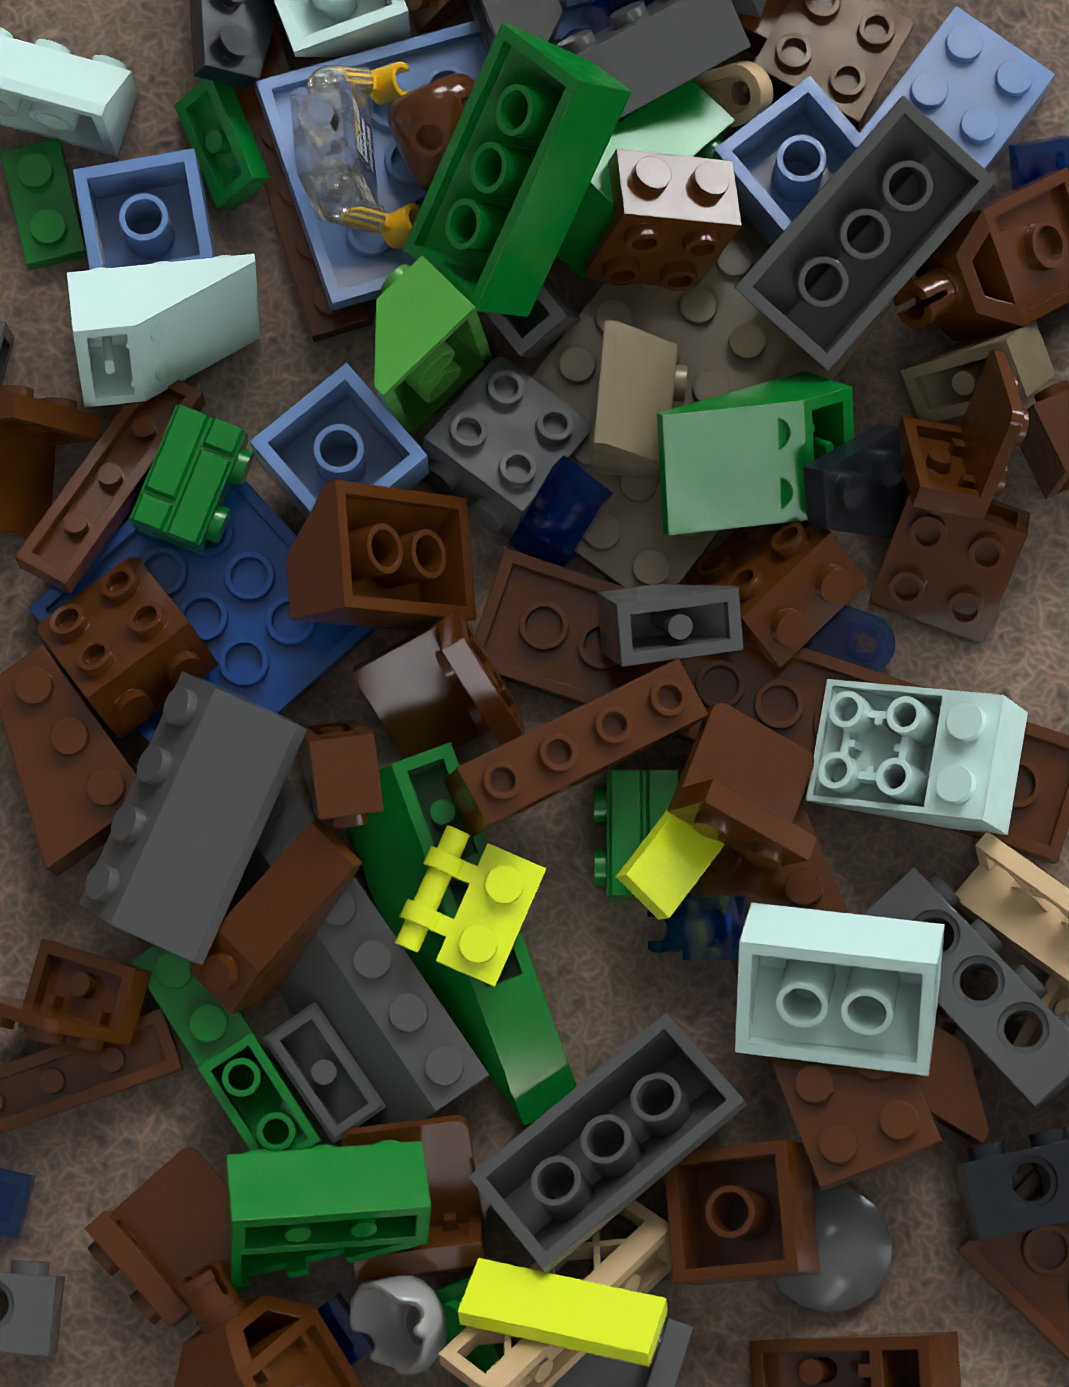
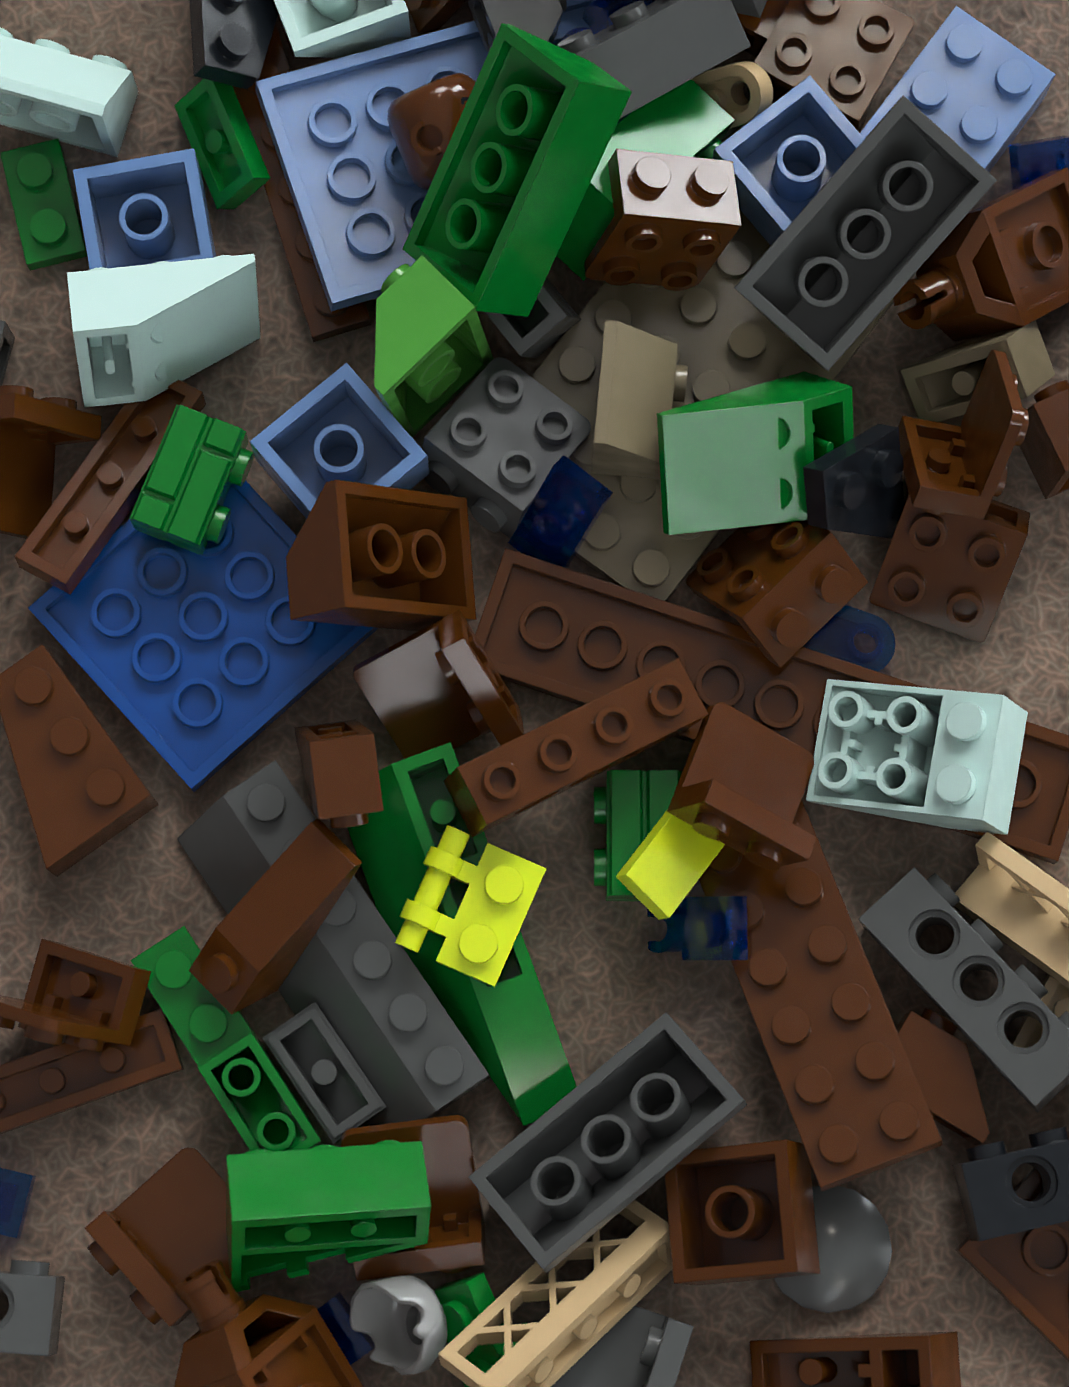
(125, 645): reddish brown bracket -> none
(192, 817): dark grey slope -> none
(338, 149): clear torso -> none
(563, 1311): neon yellow tile -> none
(668, 622): dark grey slope -> none
(838, 988): light aqua slope -> none

